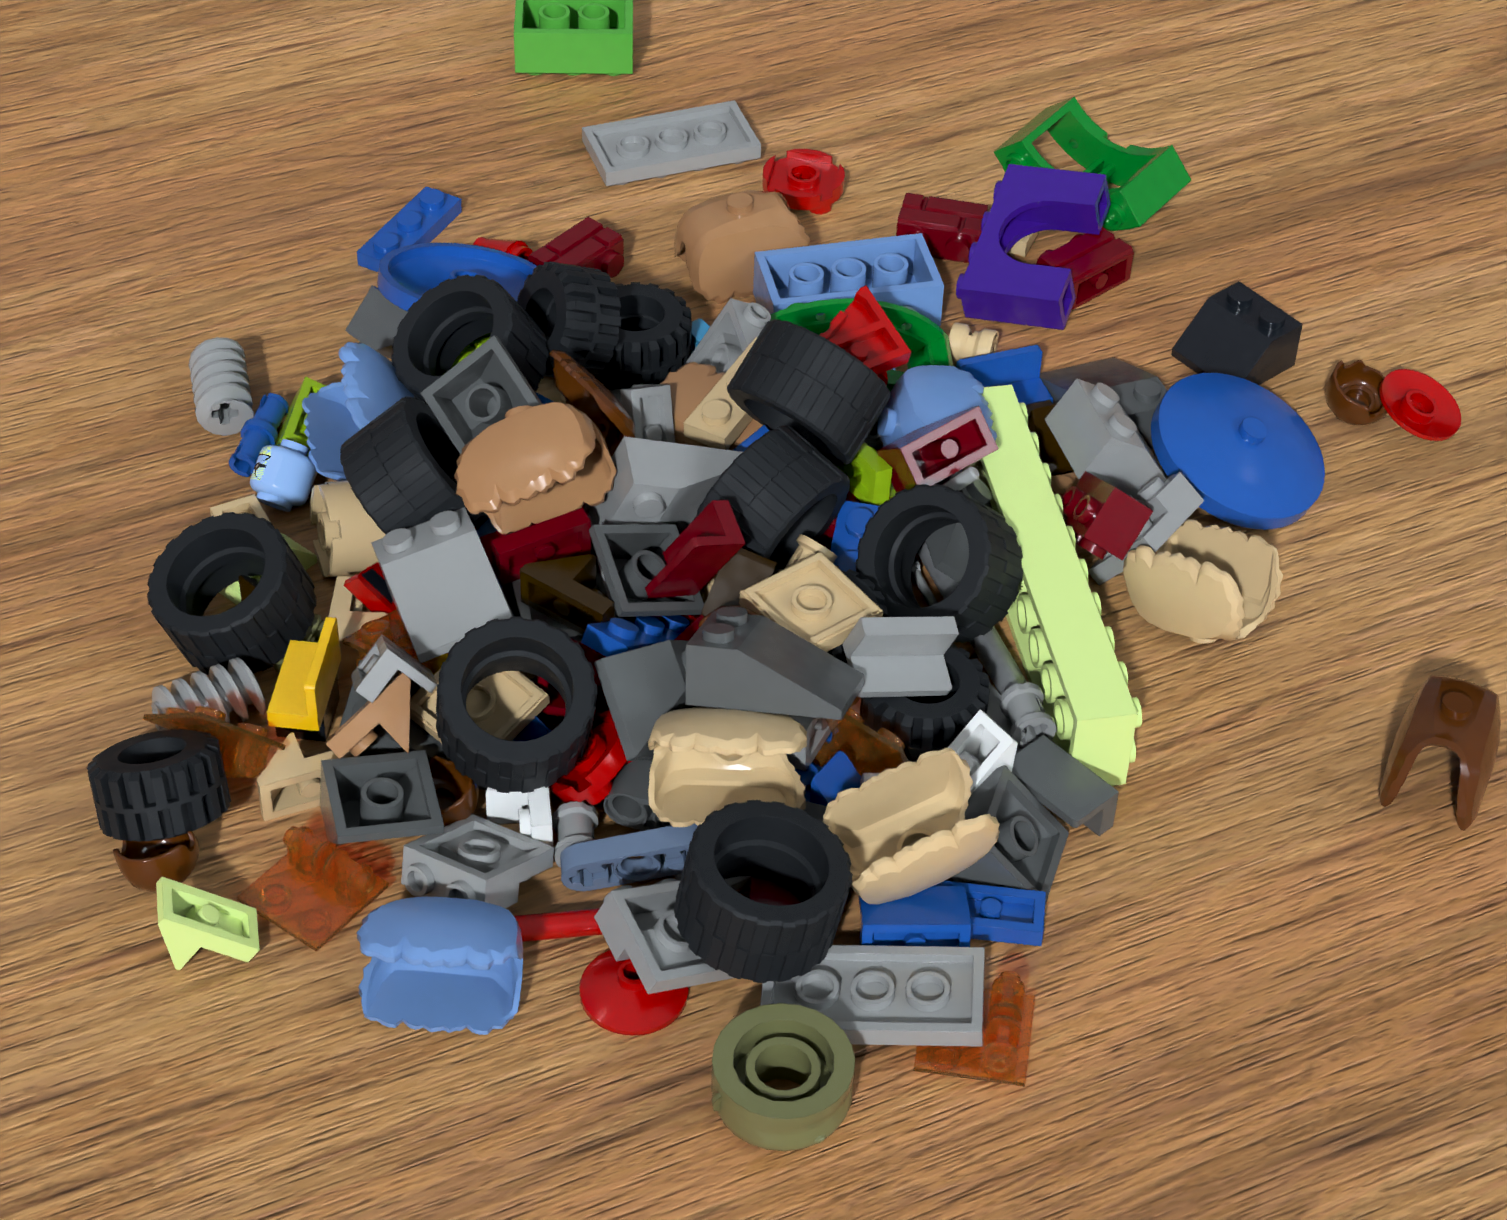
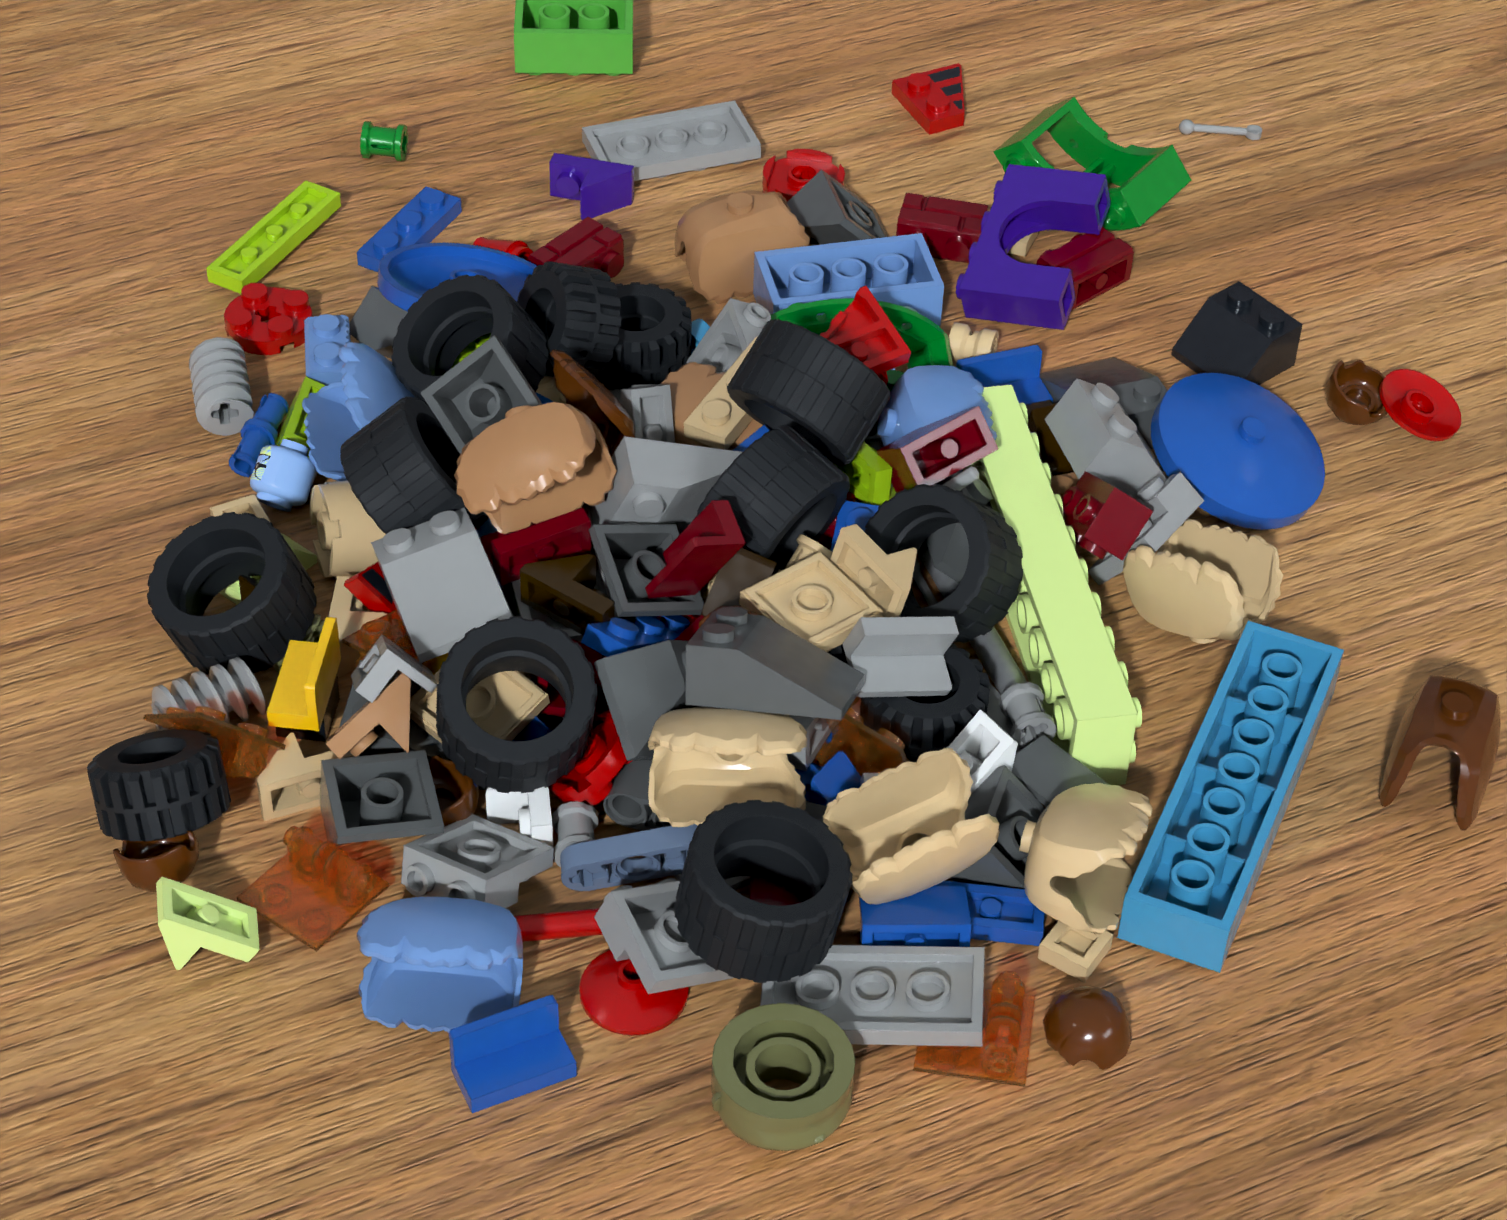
(274, 236): none -> lime plate
(283, 309): none -> red plate
(323, 340): none -> medium blue brick
(384, 141): none -> green bush
(510, 1054): none -> blue panel
(593, 182): none -> dark purple slope
(834, 212): none -> dark grey slope
(880, 576): none -> tan slope
(933, 97): none -> red wing
(1074, 950): none -> tan plate
(1077, 854): none -> tan animal
(1088, 1026): none -> reddish brown hair
(1230, 797): none -> dark azure brick
(1252, 132): none -> light grey hinge

